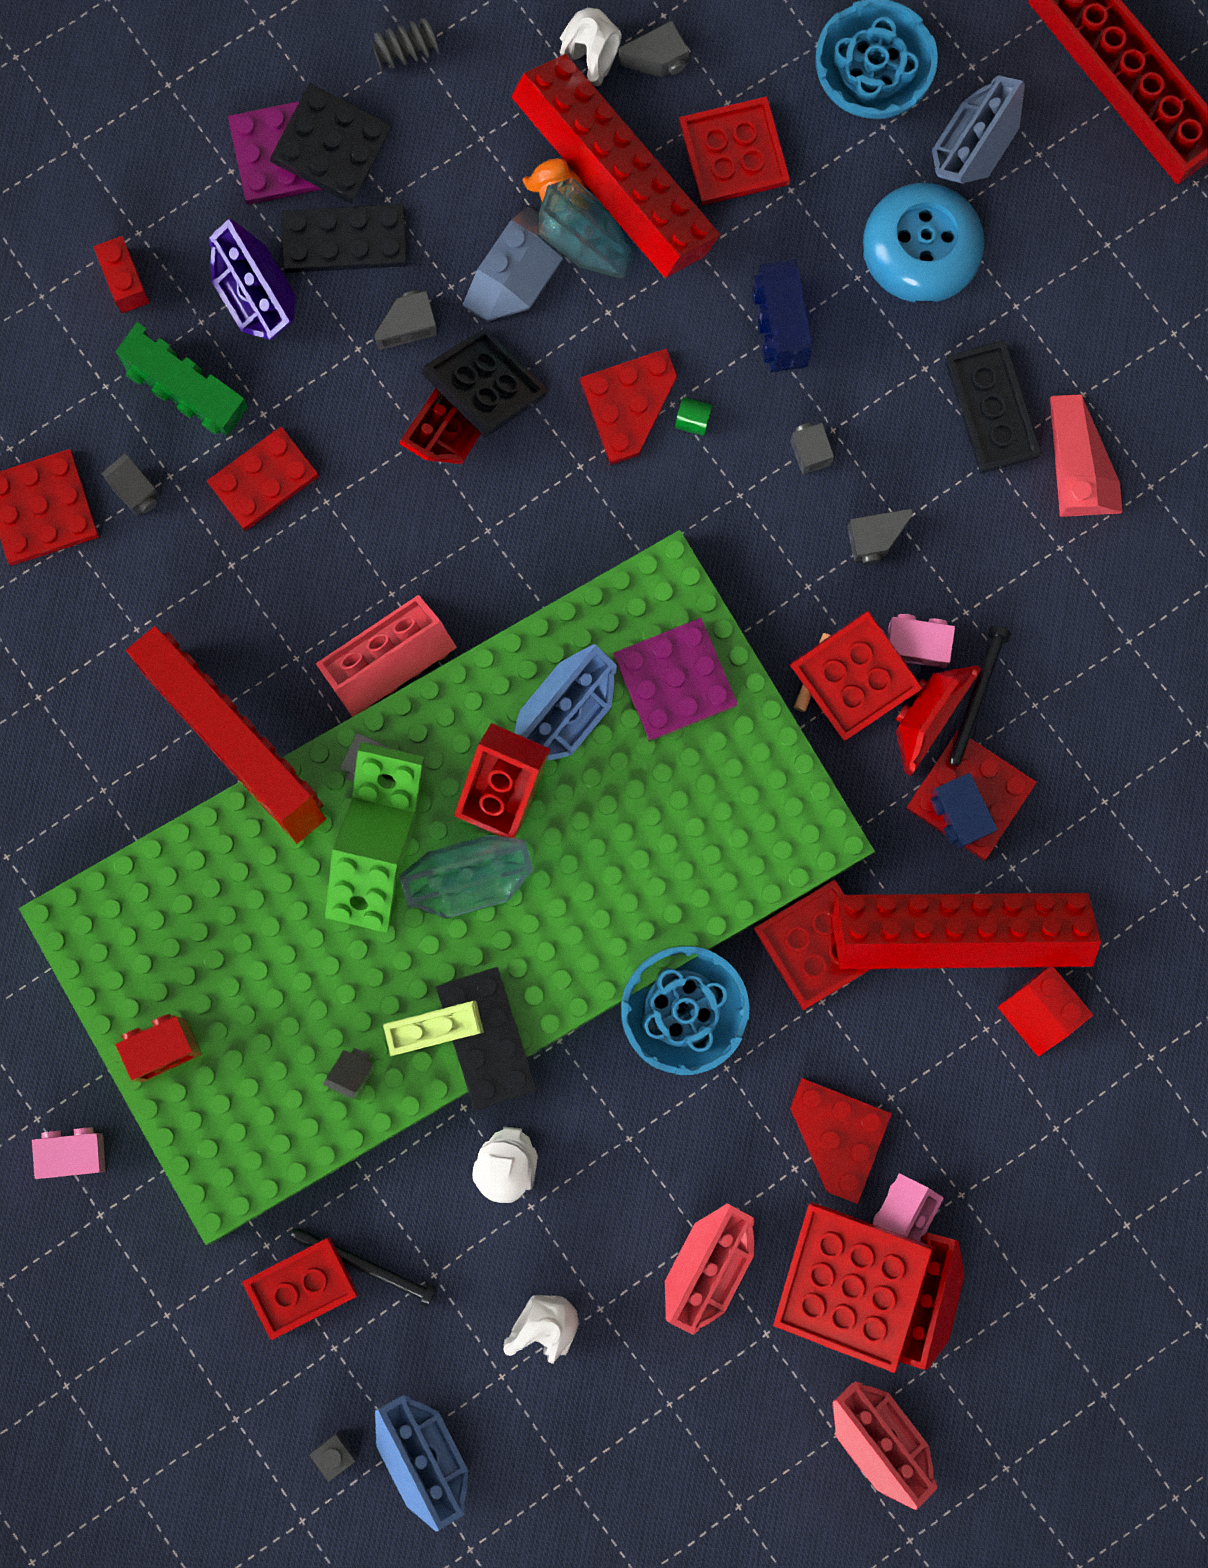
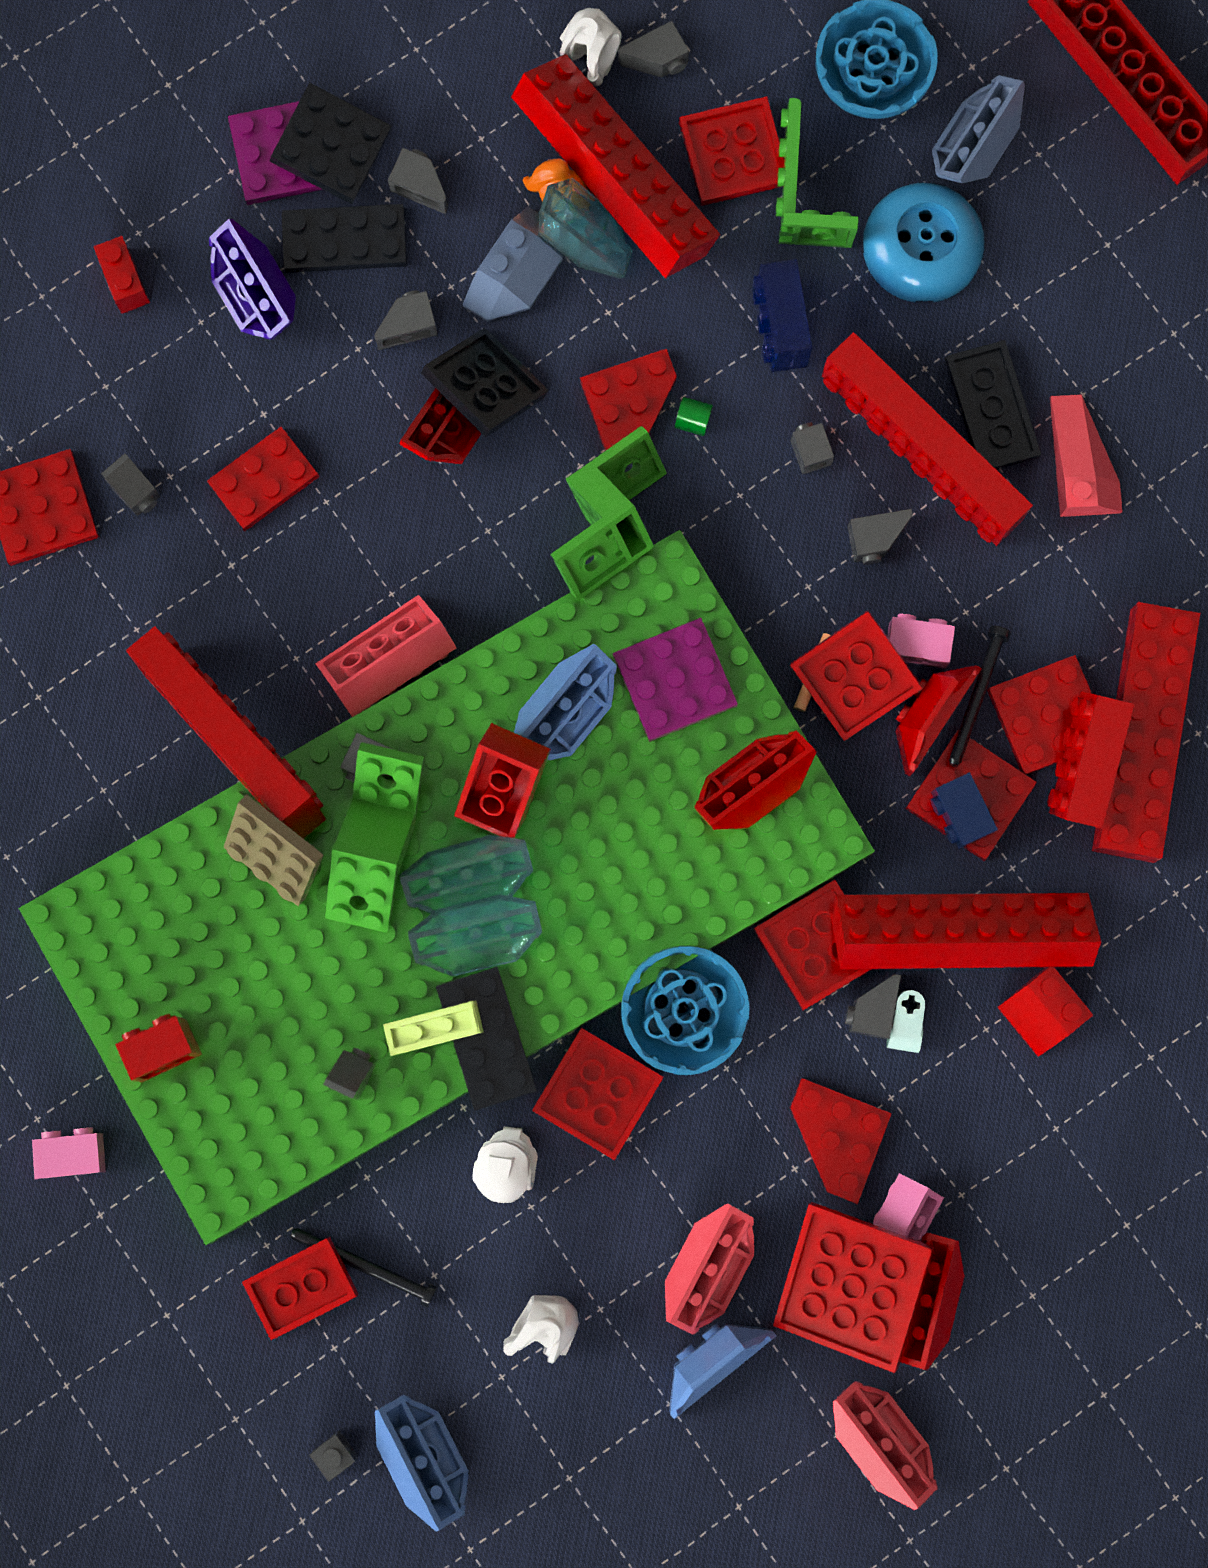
(180, 381): green wedge -> none
(272, 850): none -> dark tan plate
(404, 43): dark grey piece -> none
(417, 180): none -> dark grey slope
(475, 934): none -> clear light blue wedge
(597, 1093): none -> red plate
(616, 529): none -> bright green bracket
(712, 1361): none -> medium blue wedge
(755, 781): none -> red wedge
(810, 225): none -> bright green bracket
(874, 1011): none -> dark grey slope
(907, 1028): none -> light aqua piece
(924, 440): none -> red brick
(1038, 711): none -> red plate
(1090, 759): none -> red brick
(1157, 682): none -> red brick

